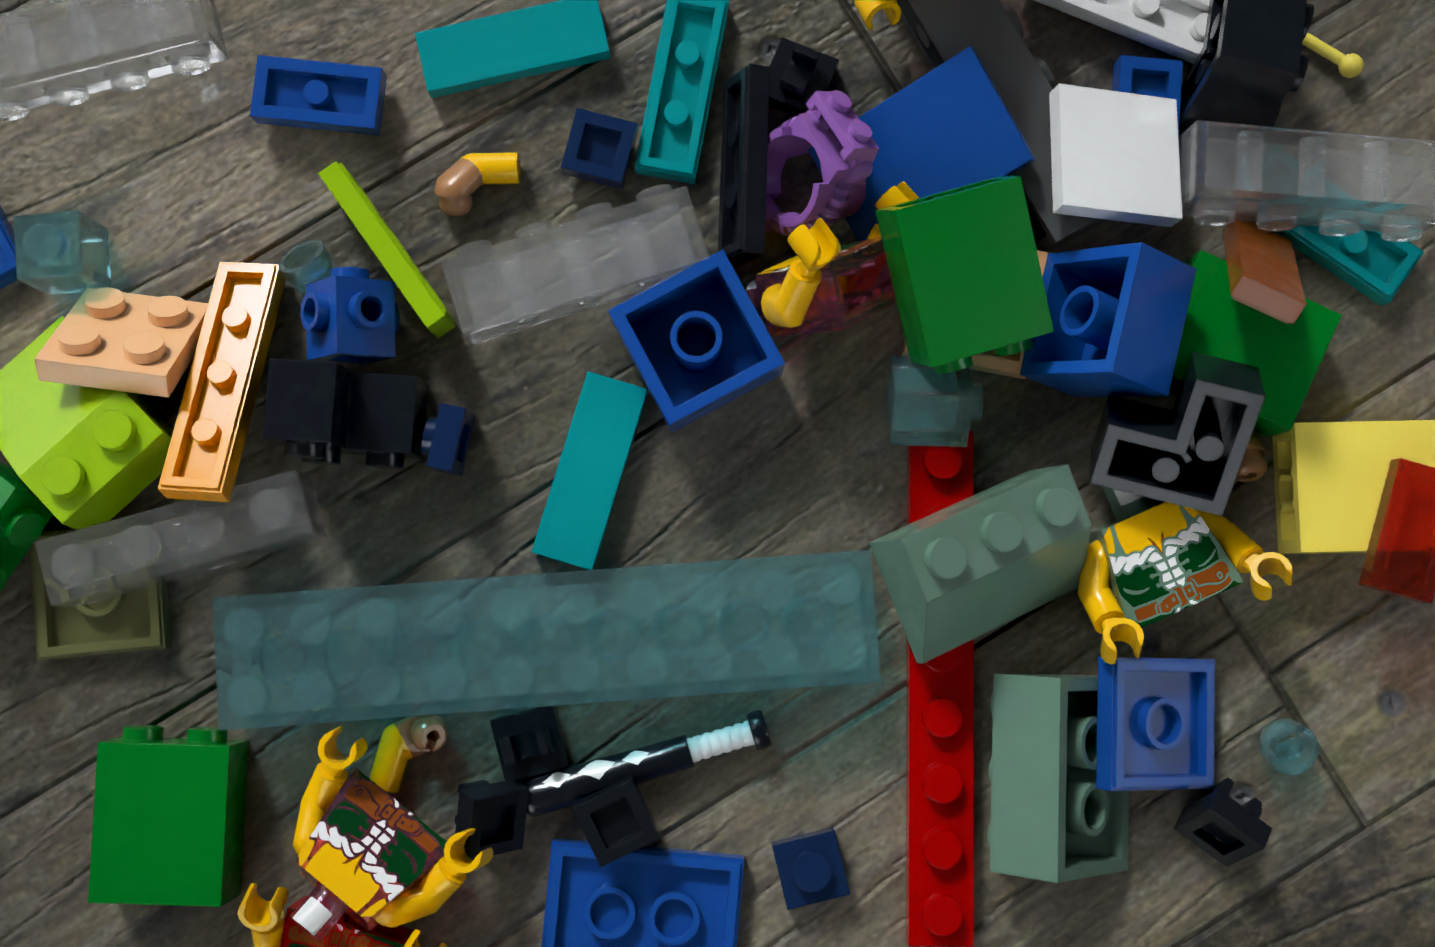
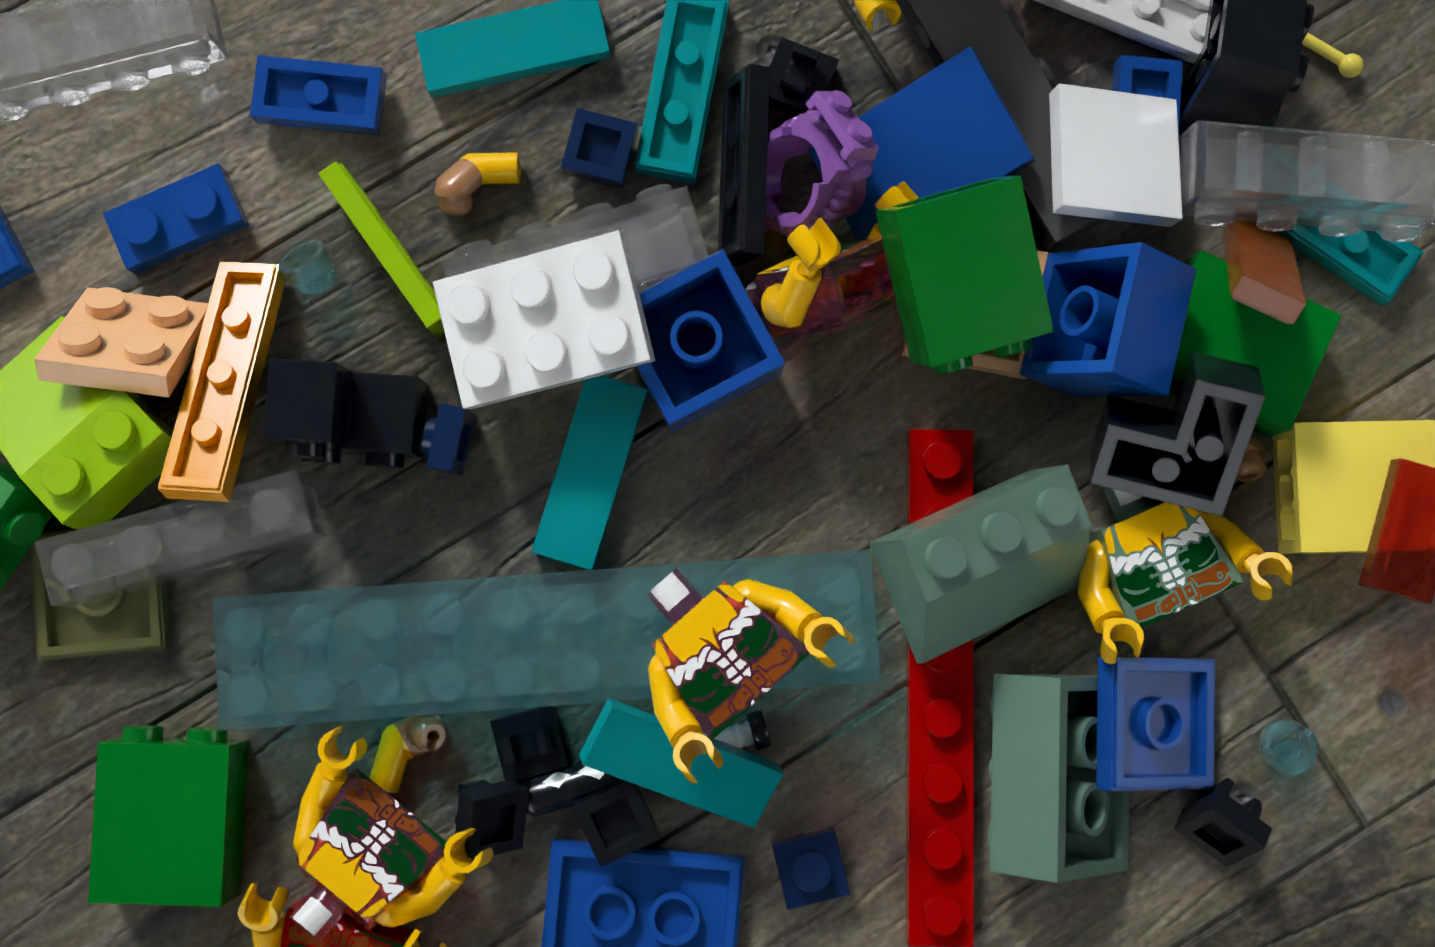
(61, 252): clear light blue brick -> none
(175, 219): none -> blue plate
(350, 317): blue brick -> none
(544, 320): none -> white plate
(636, 749): none -> teal tile
(726, 656): none -> torso
(930, 406): clear light blue brick -> none

